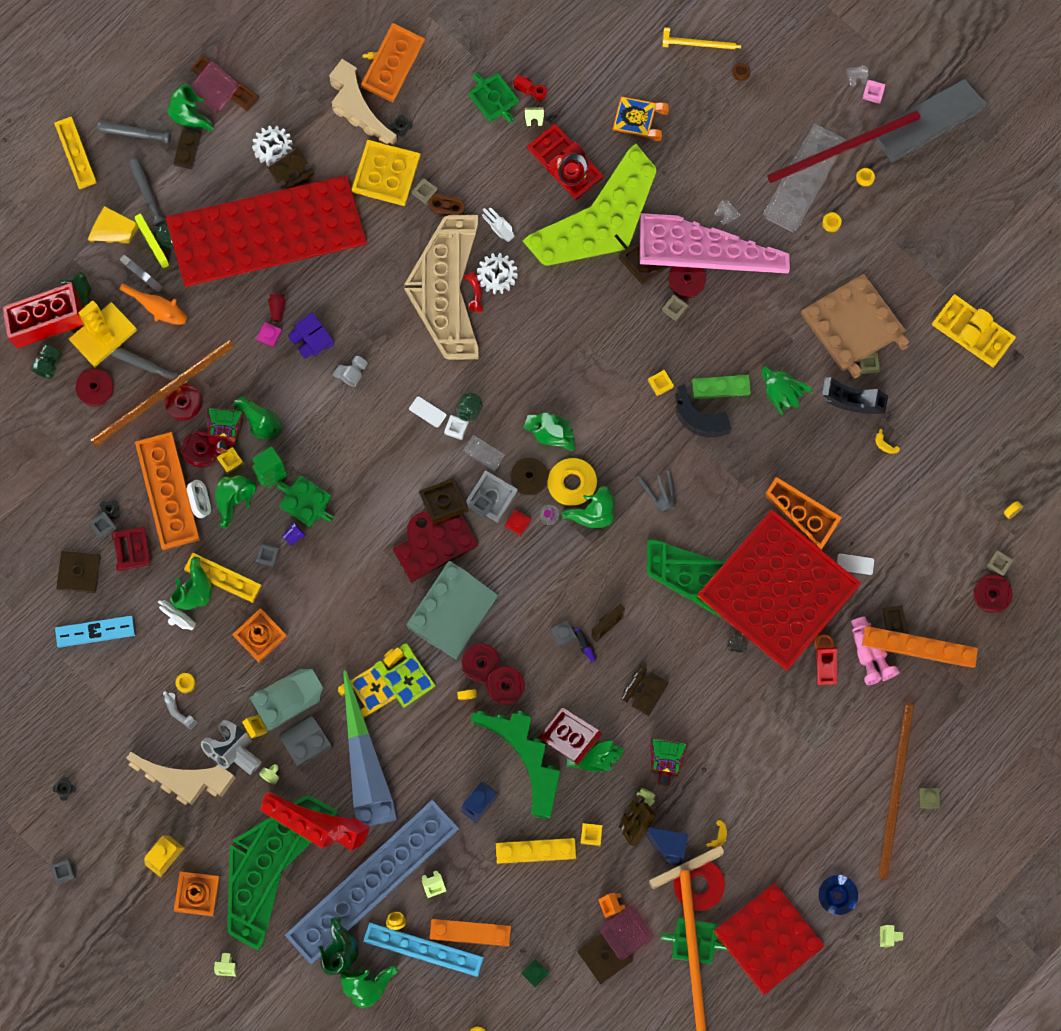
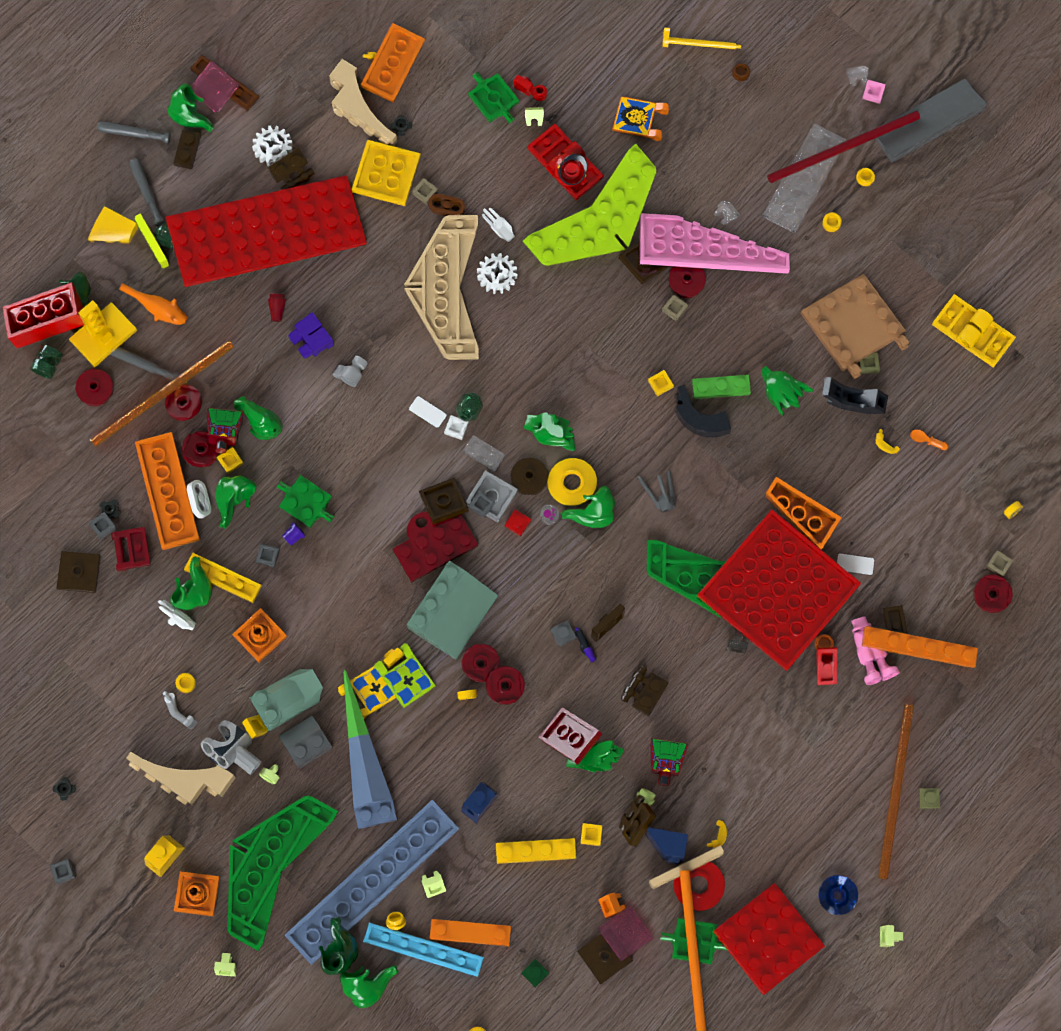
(75, 152): yellow plate -> none
(95, 631): medium azure tile -> none
(141, 273): flat silver tile -> none
(268, 468): green brick -> none
(269, 334): dark pink plate -> none
(316, 826): red arch -> none
(475, 304): red piece -> none
(515, 732): green arch -> none
(920, 436): none -> orange piece

